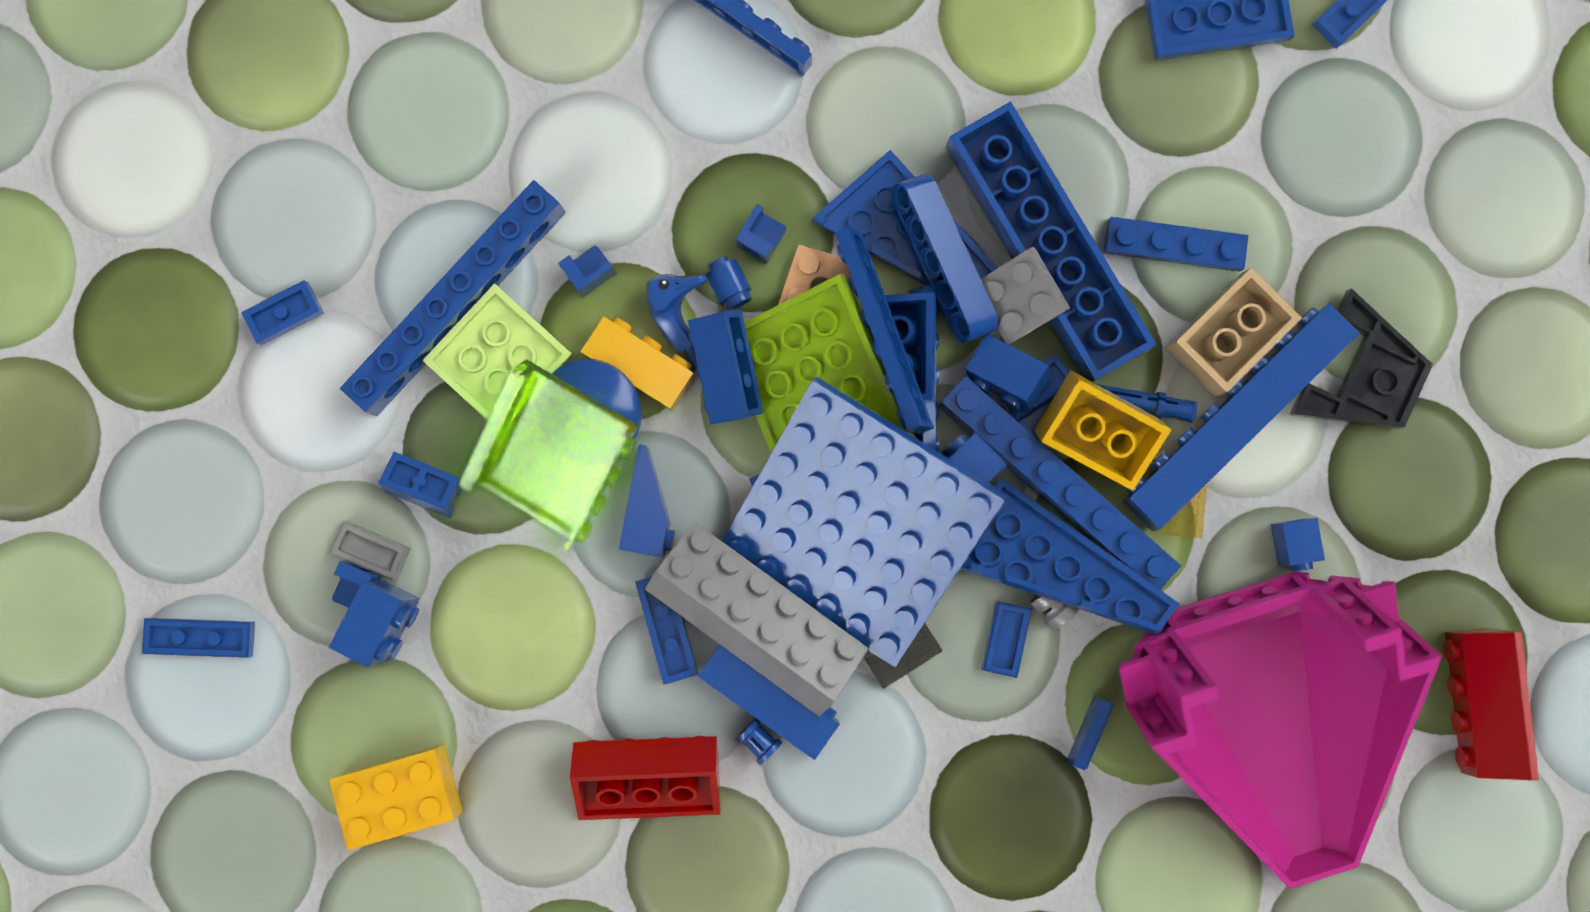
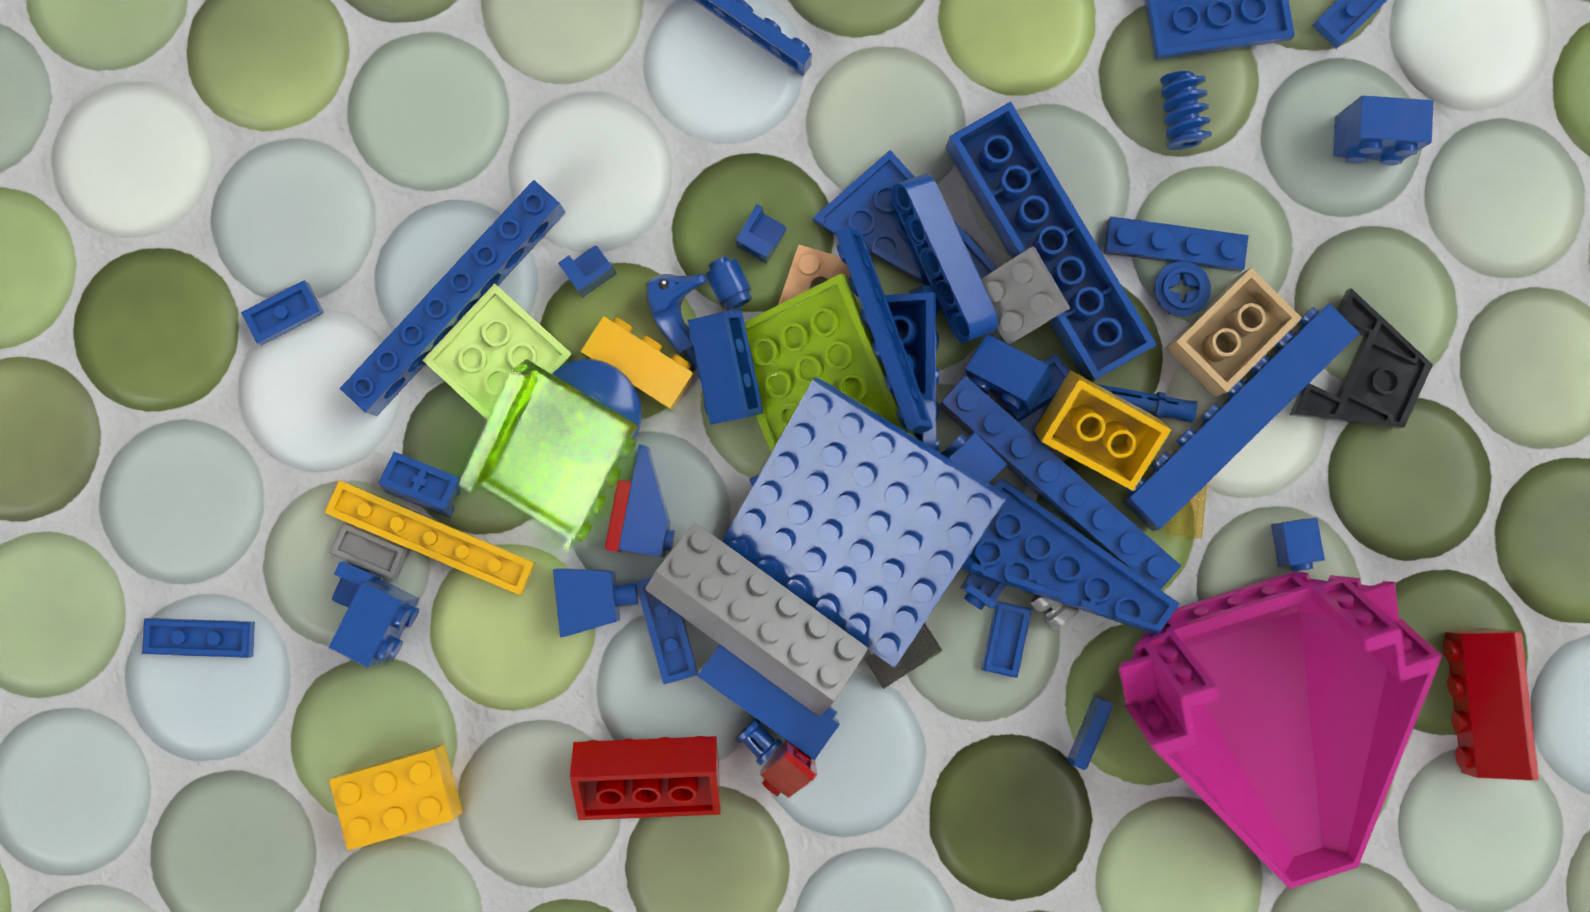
(430, 537): none -> yellow plate
(589, 599): none -> blue torso
(617, 516): none -> red tile
(788, 770): none -> red slope
(981, 591): none -> blue bracket
(1184, 109): none -> blue piece
(1192, 277): none -> blue gear
(1383, 129): none -> blue brick

